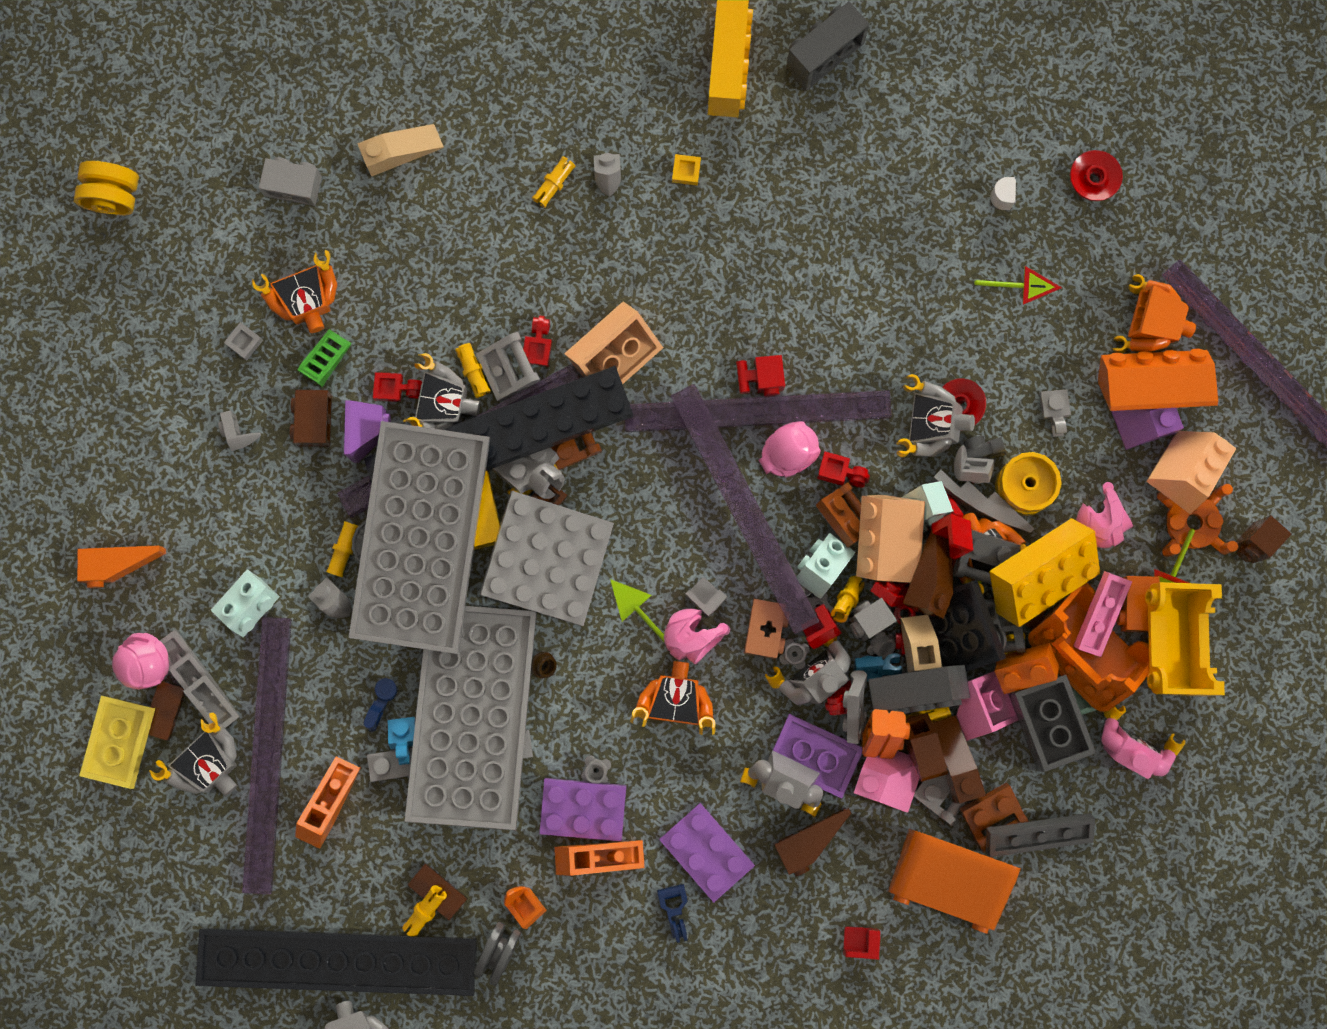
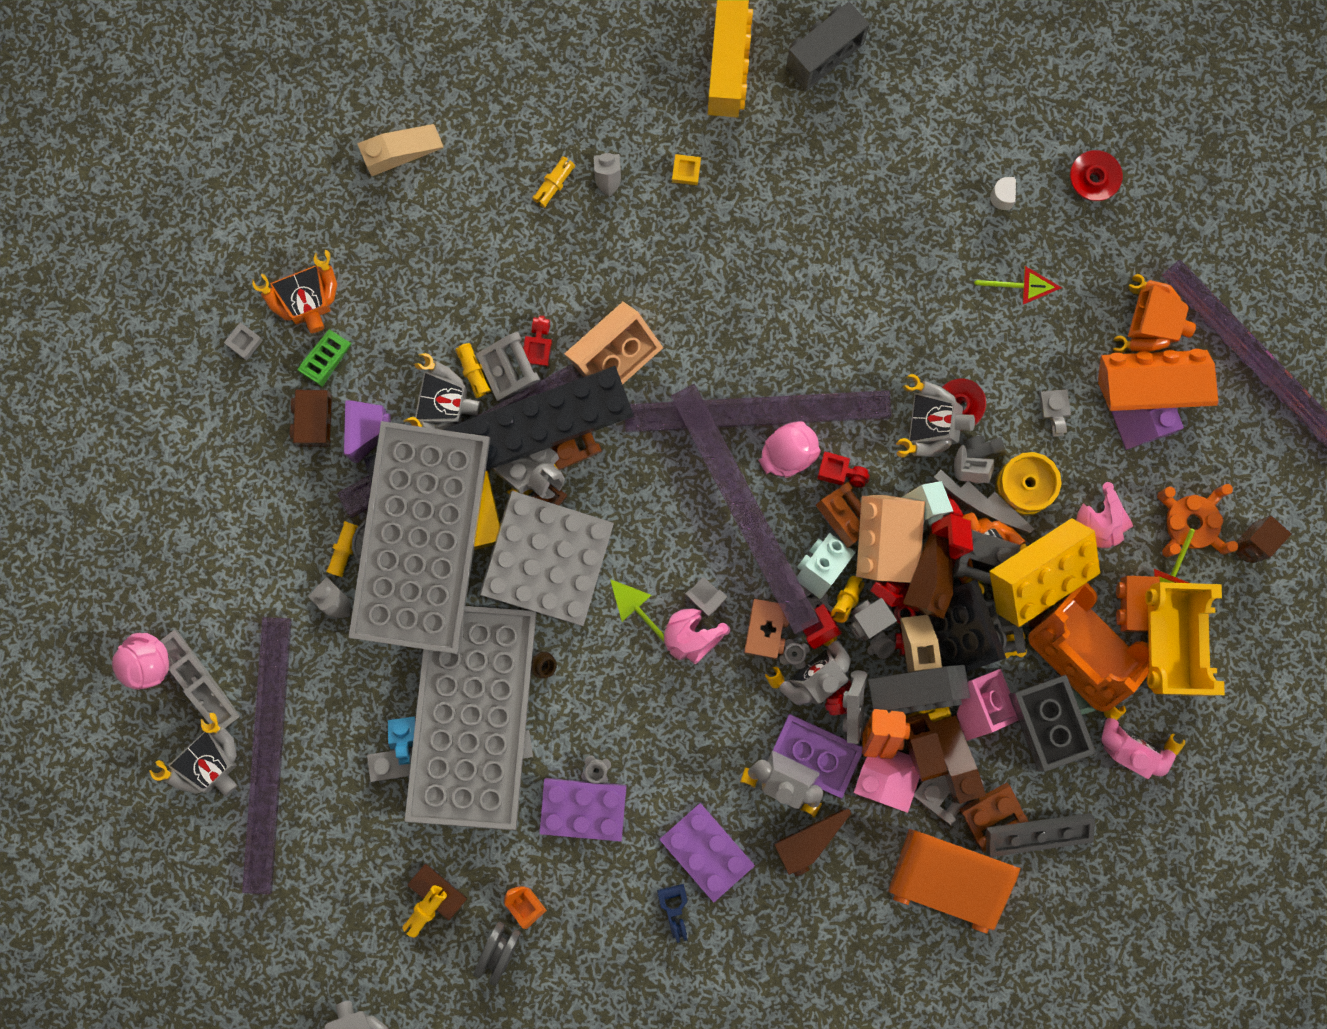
(106, 188): yellow wheel -> none
(110, 564): orange slope -> none
(117, 742): light yellow plate -> none
(167, 705): reddish brown tile -> none
(230, 429): light grey plate -> none
(245, 603): light aqua brick -> none
(290, 181): light grey brick -> none
(326, 803): orange slope -> none
(336, 961): black plate -> none
(385, 691): dark blue piece -> none
(390, 387): red plate -> none
(599, 857): orange slope -> none
(676, 700): torso -> none
(767, 375): red brick -> none
(861, 942): red panel -> none
(877, 667): dark azure plate -> none
(1027, 669): orange brick -> none
(1102, 614): bright pink plate -> none
(1191, 467): light nougat slope -> none

